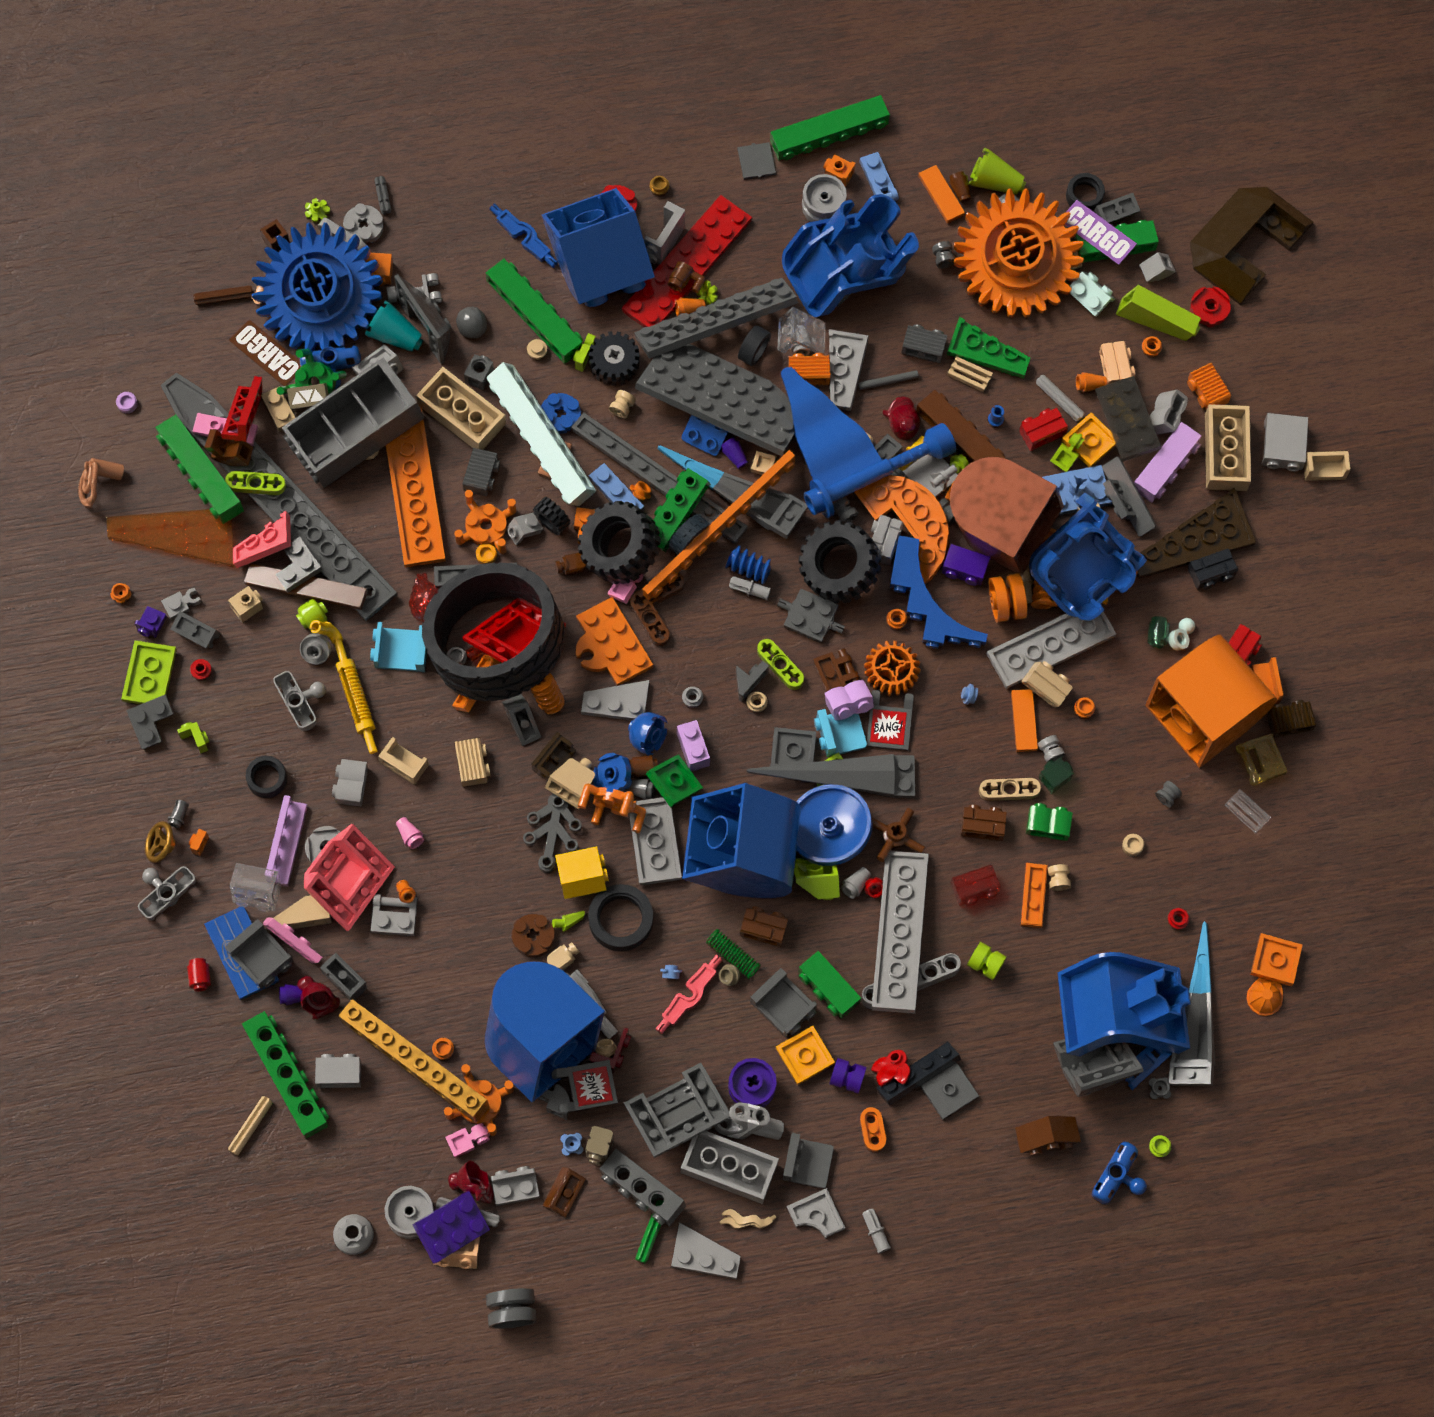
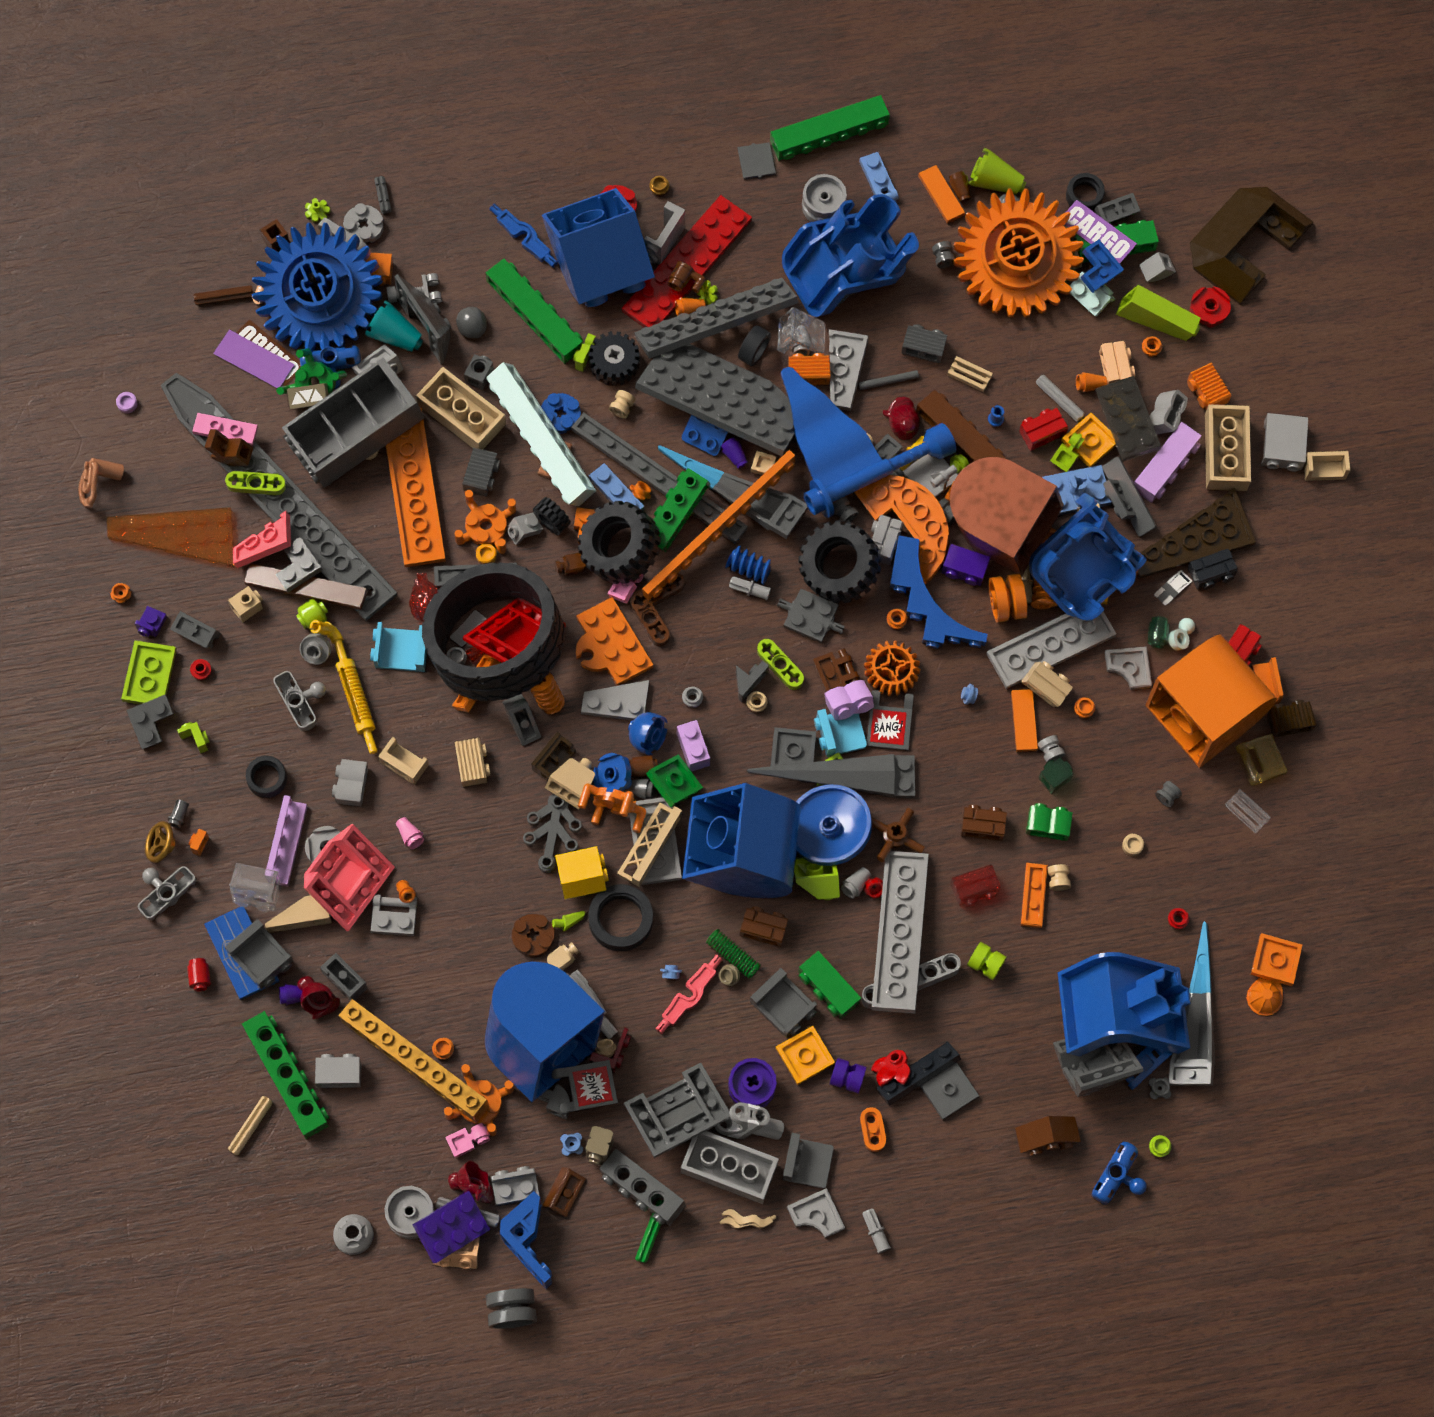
(177, 603): light grey plate -> none
(199, 469): green brick -> none
(246, 414): red fence -> none
(254, 359): none -> medium lavender sticker
(278, 408): tan plate -> none
(286, 934): bright pink plate -> none
(472, 622): none -> light grey sticker
(525, 1220): none -> blue bracket
(537, 349): tan plate -> none
(656, 845): none -> tan fence
(687, 533): black wheel -> none
(703, 1255): light grey wing -> none
(843, 171): orange brick -> none
(986, 350): green wing -> none
(993, 783): tan beam -> none
(1104, 268): none -> blue plate
(1131, 665): none -> light grey tile
(1173, 587): none -> sticker

